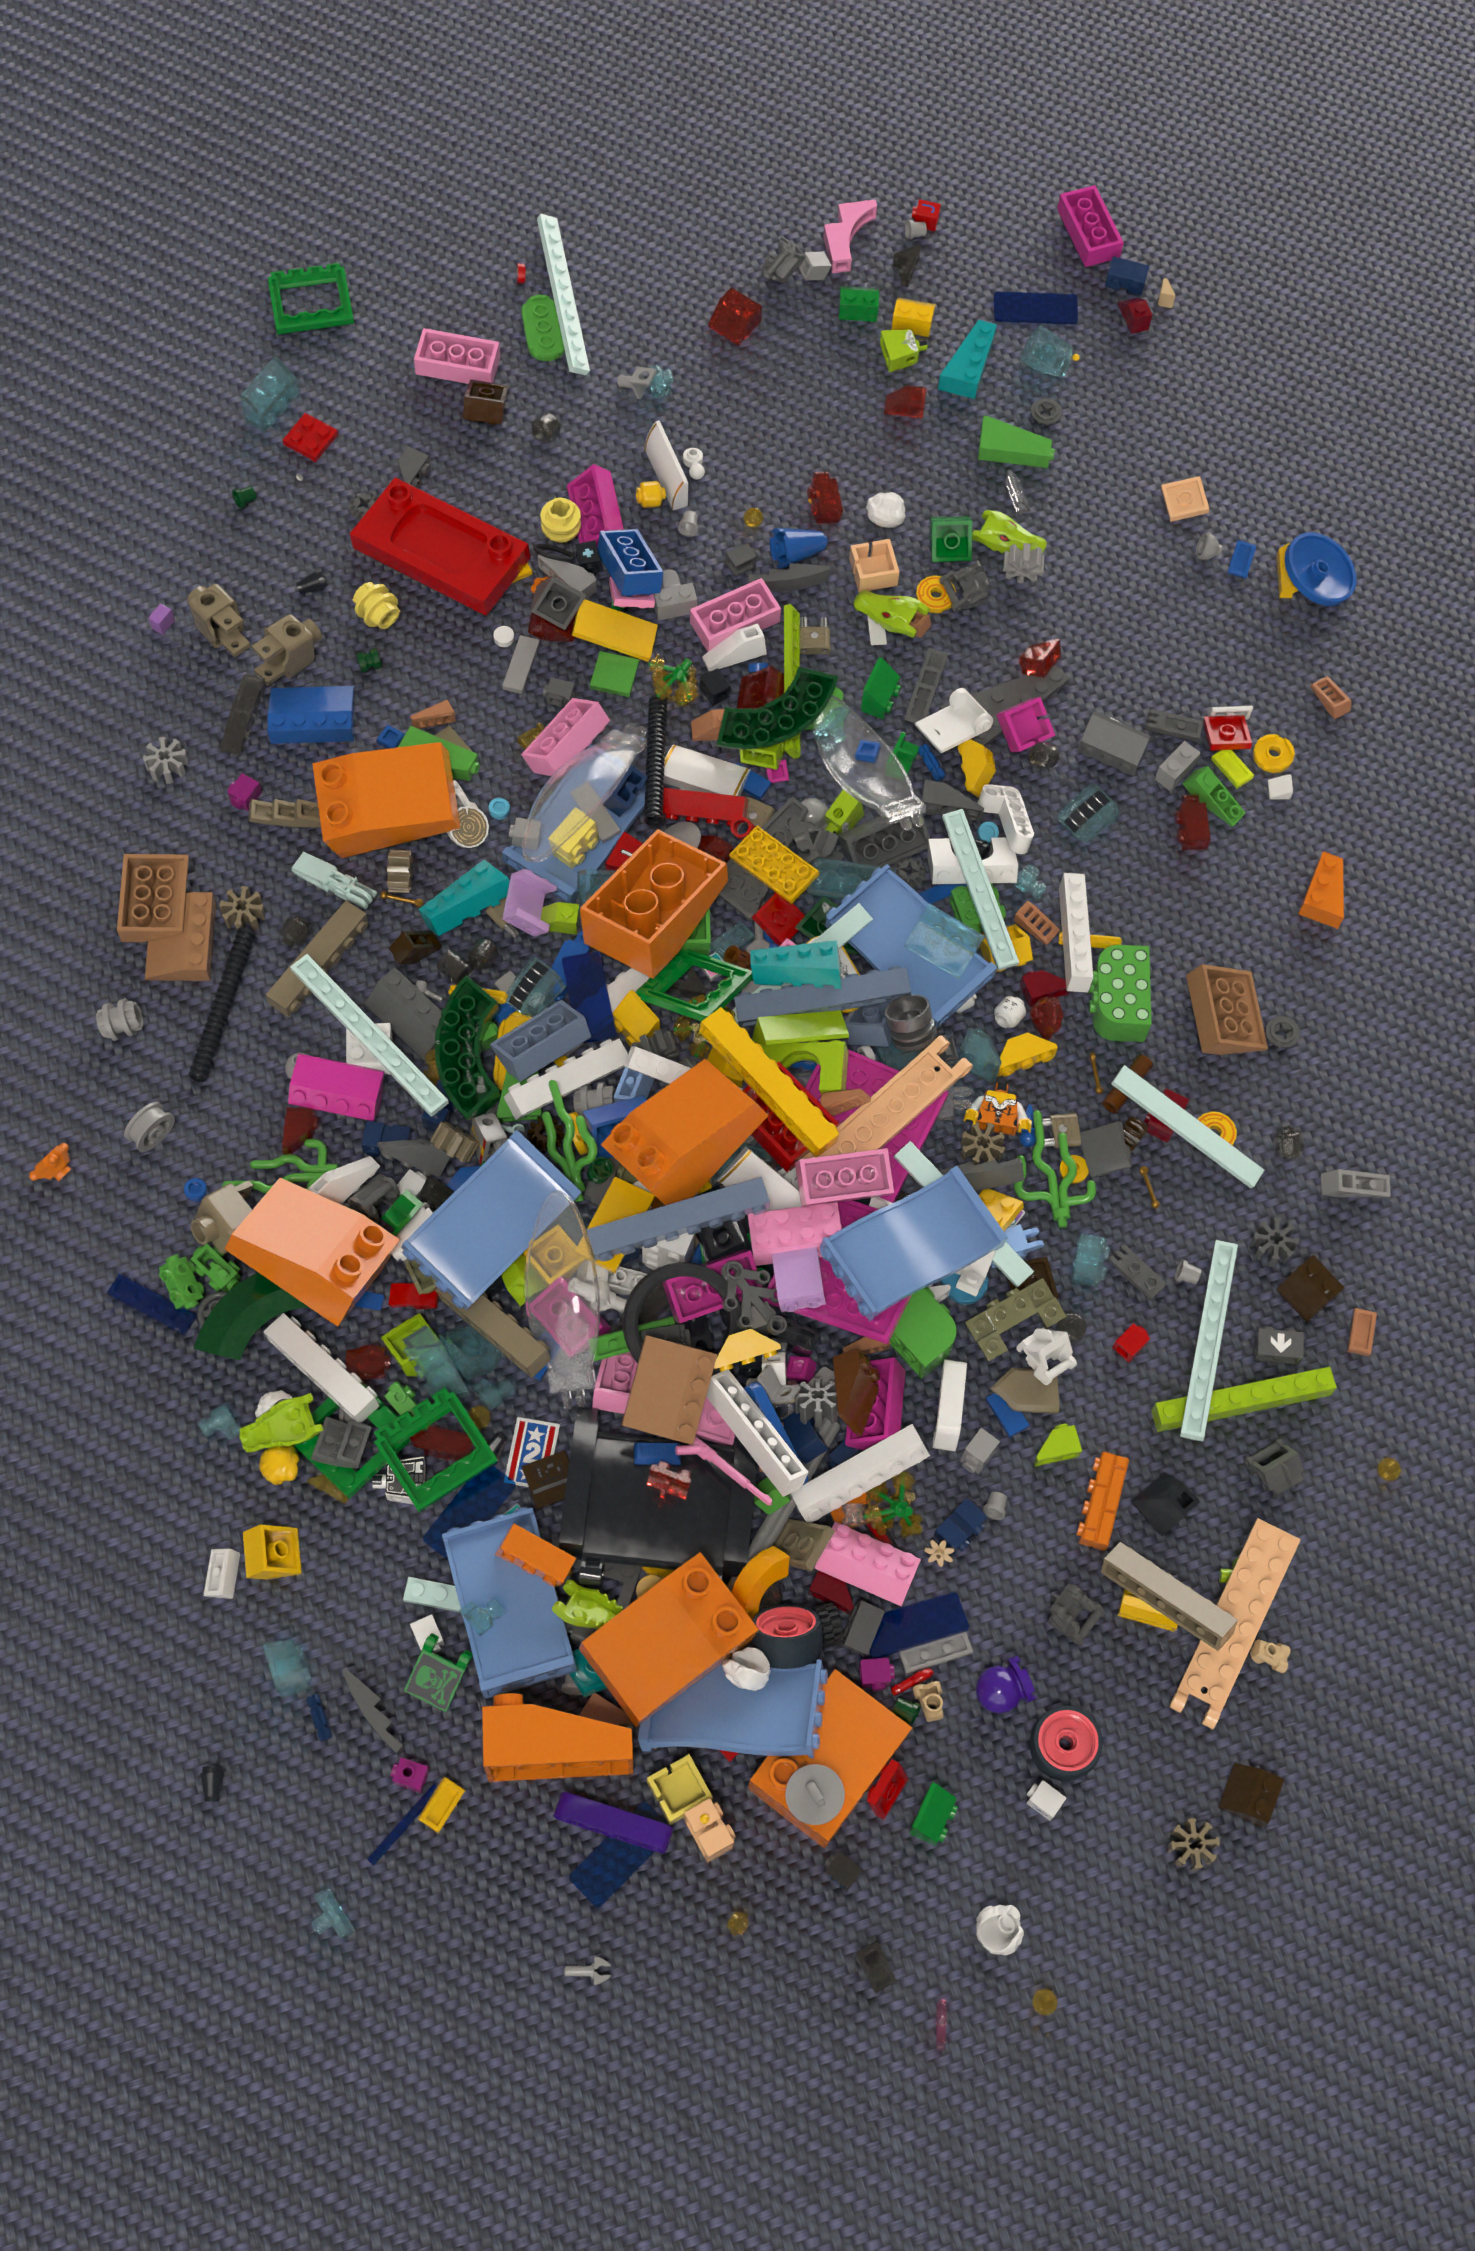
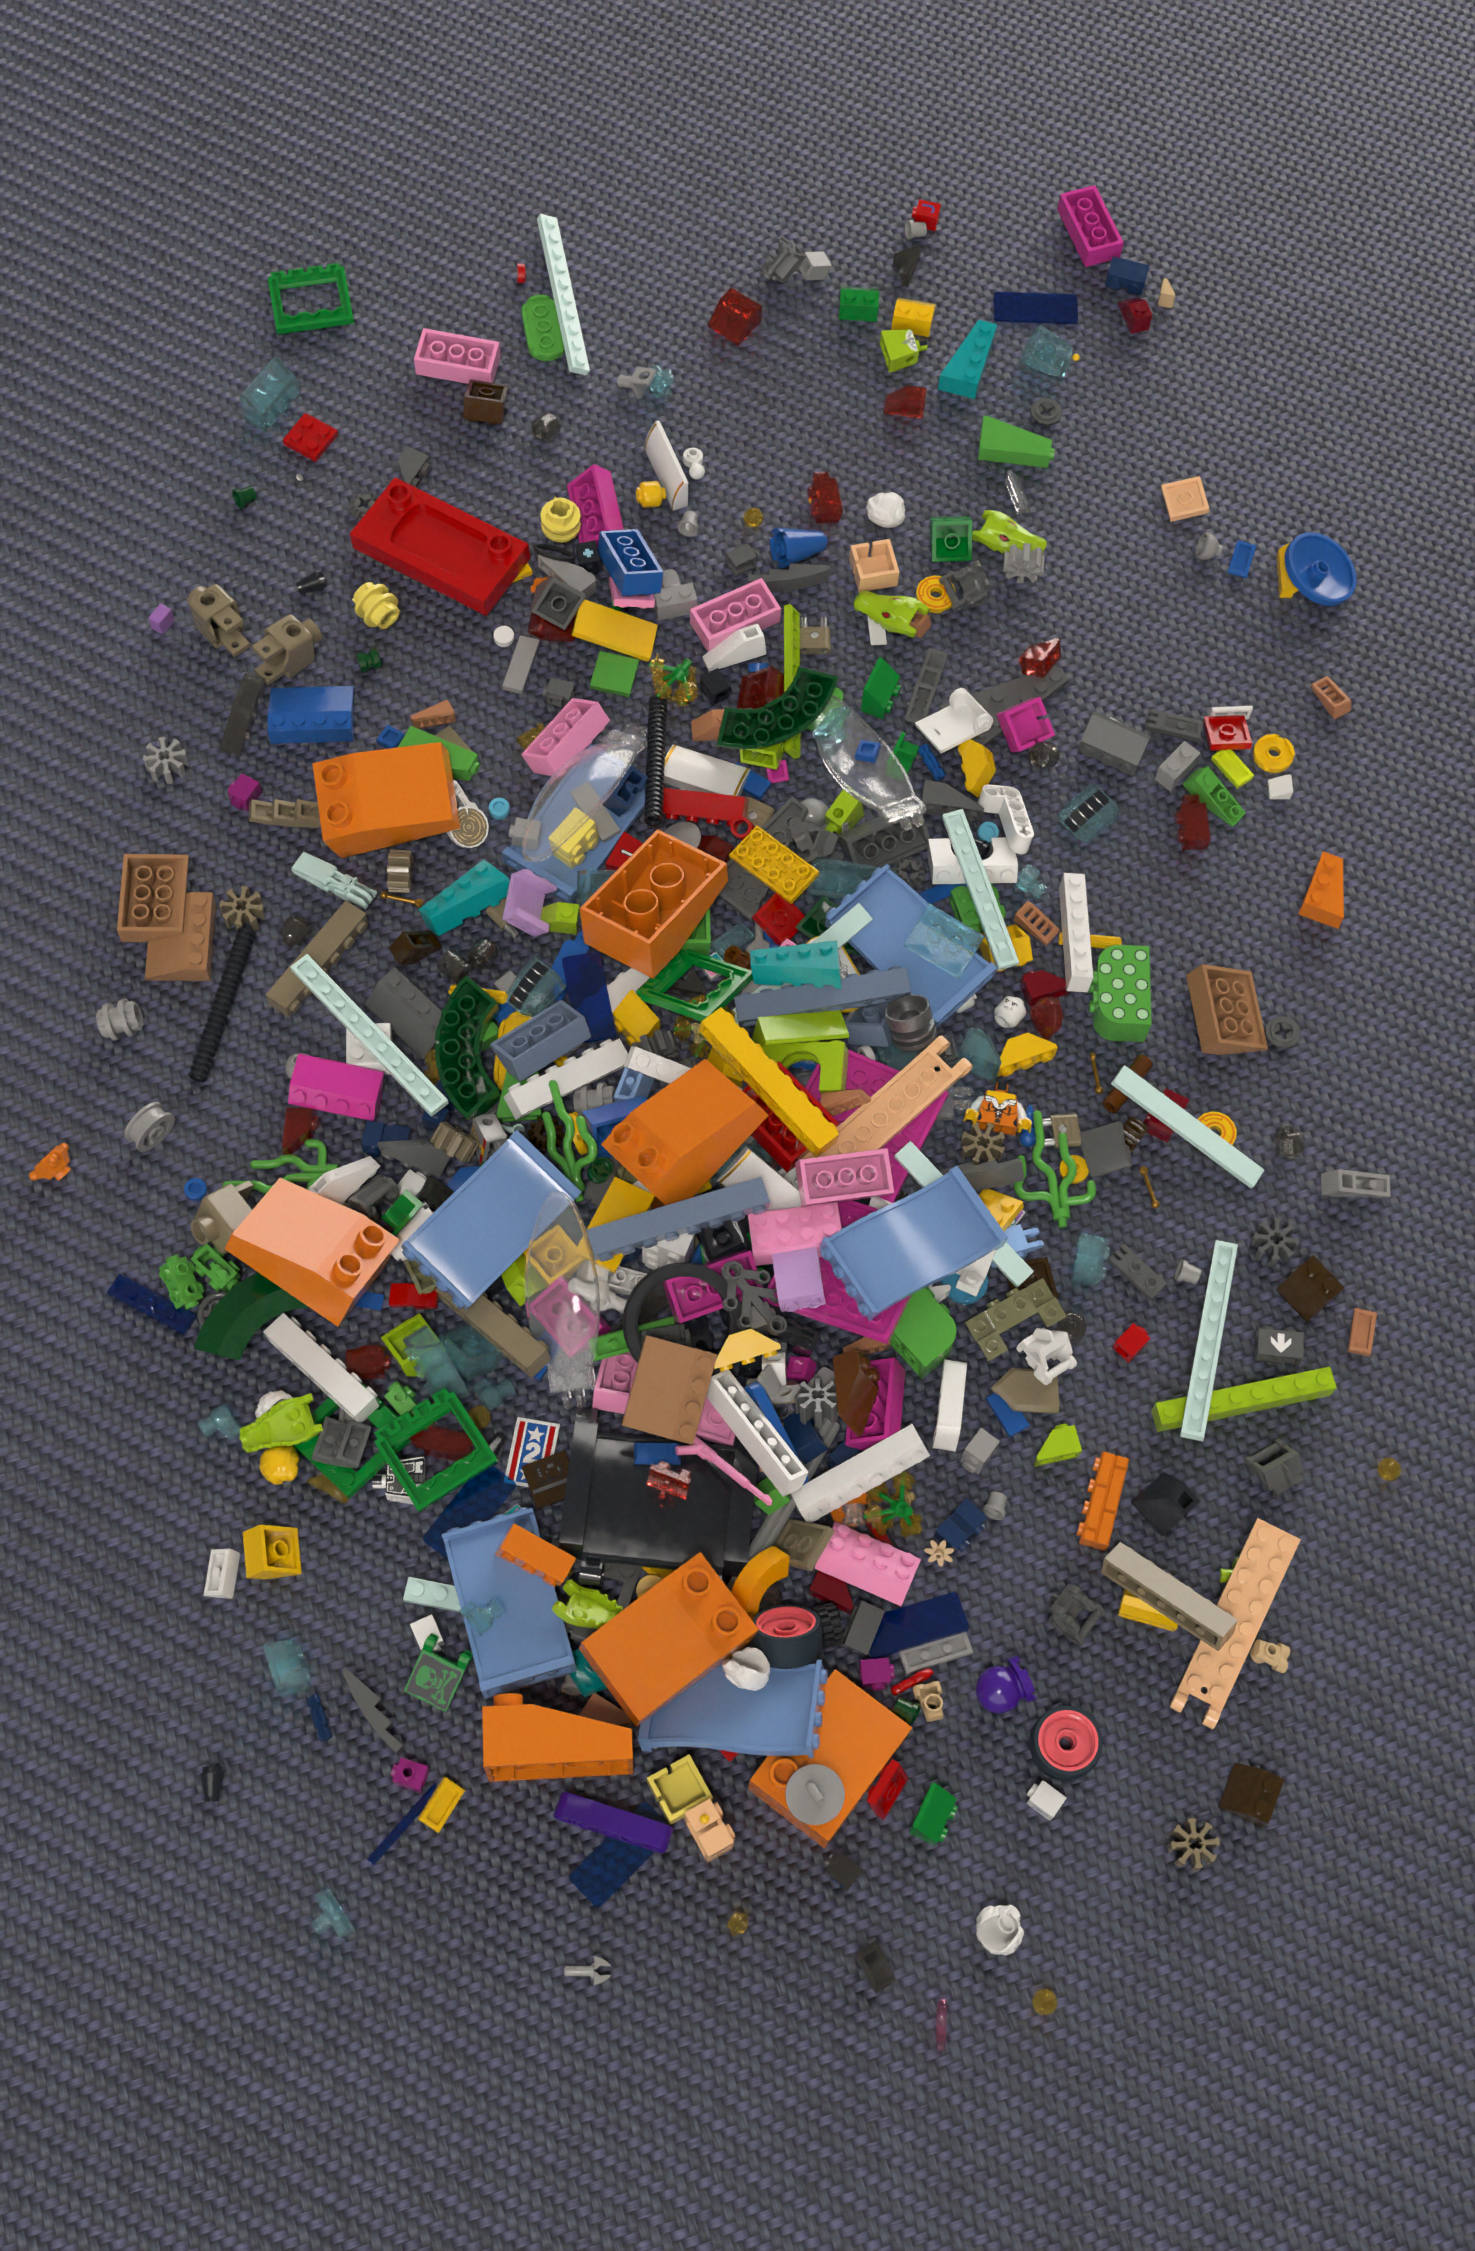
(422, 986): light grey hand -> none
(839, 235): bright pink arch -> none

